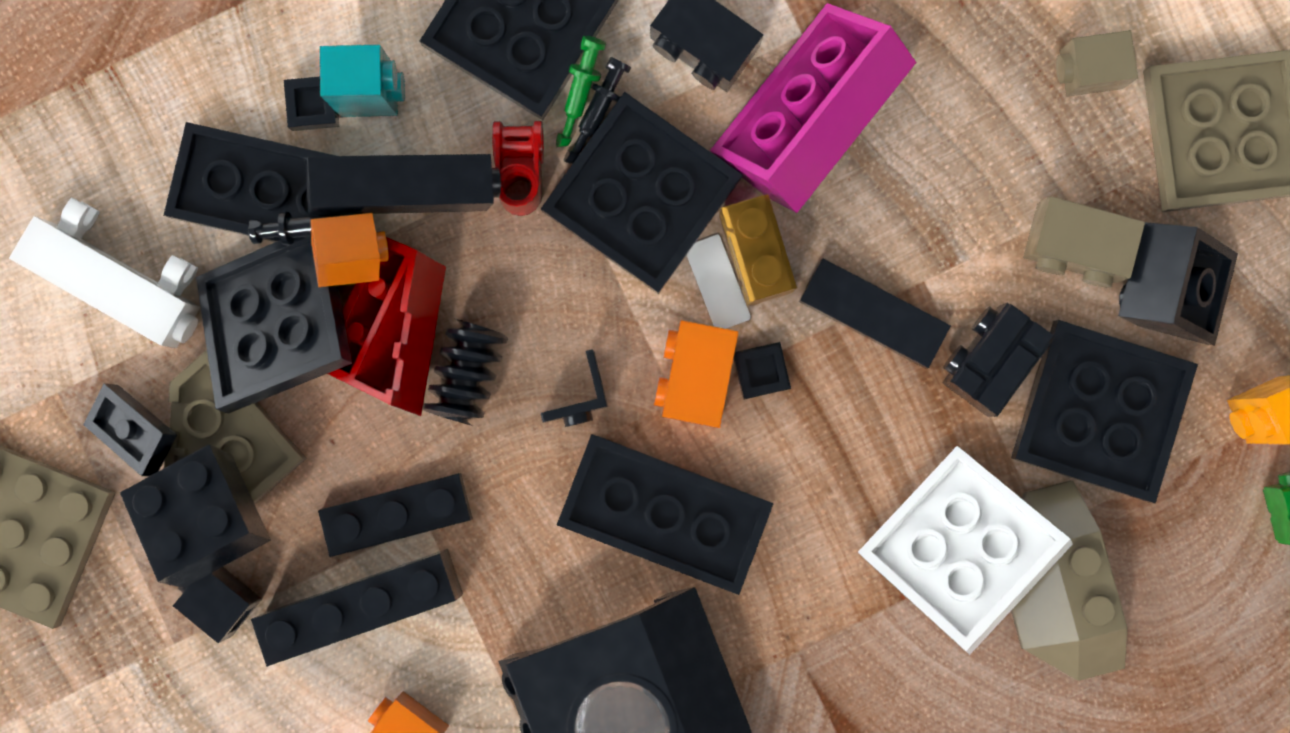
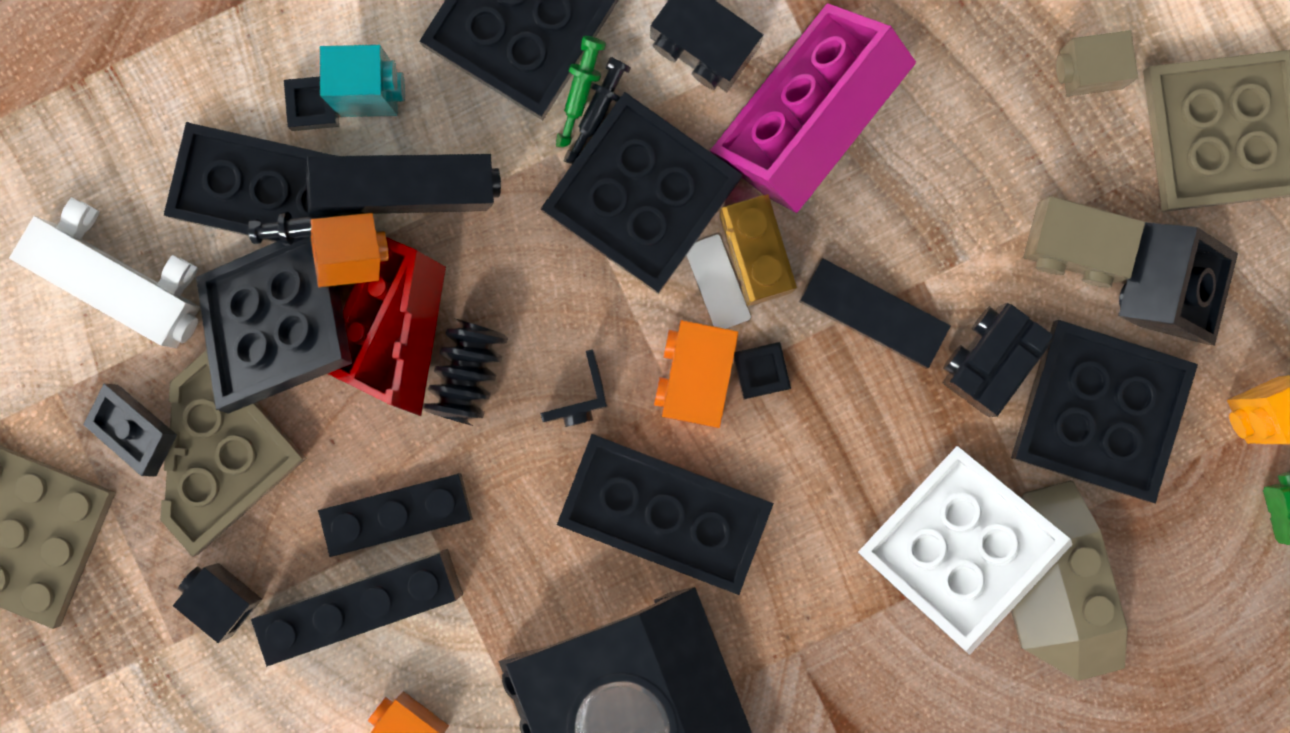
(194, 516): black brick -> none
(519, 156): red piece -> none

